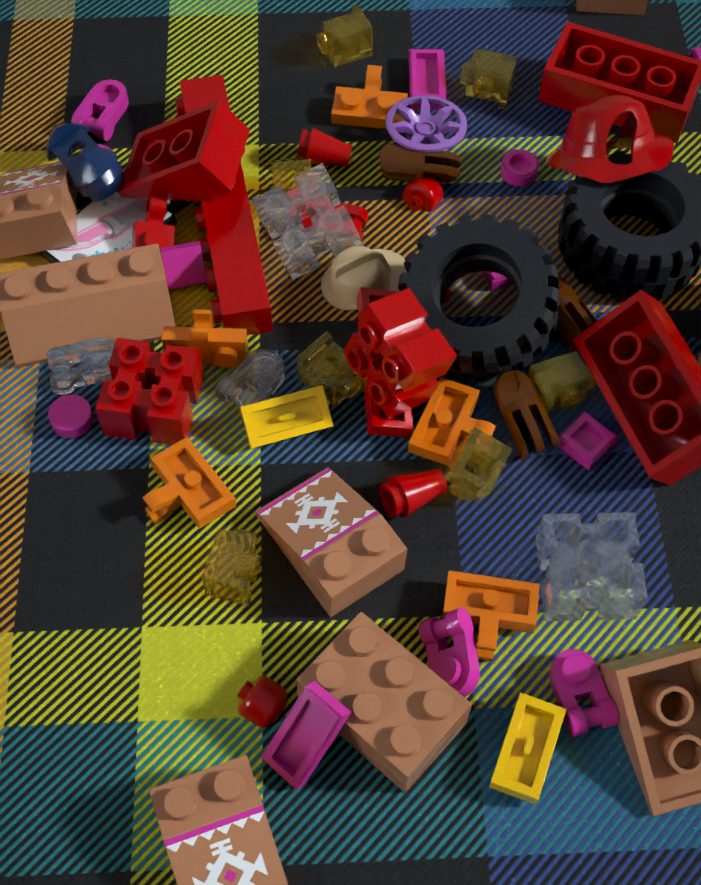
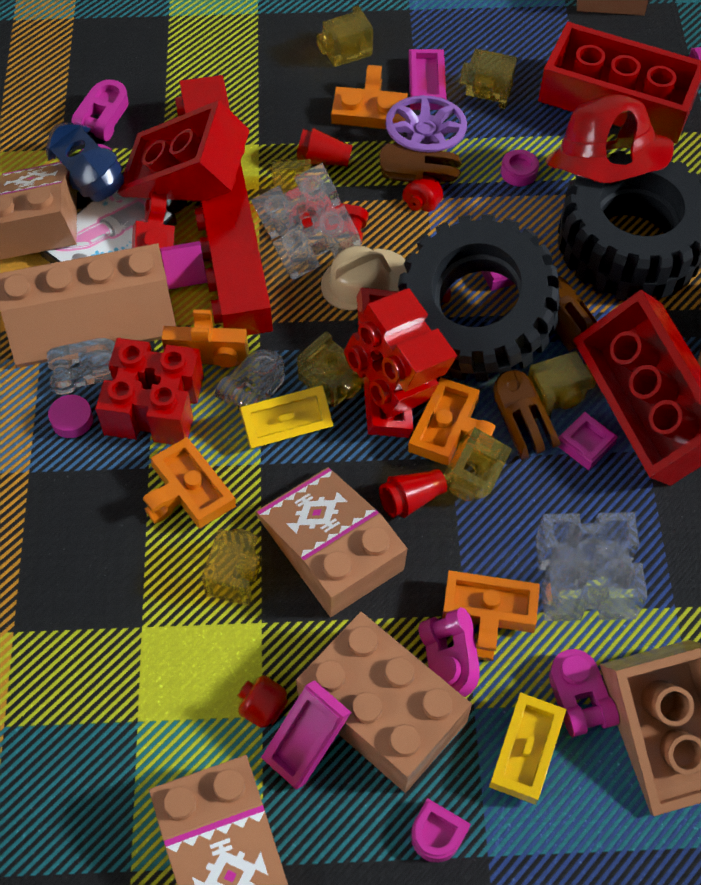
(437, 832): none -> dark pink tile

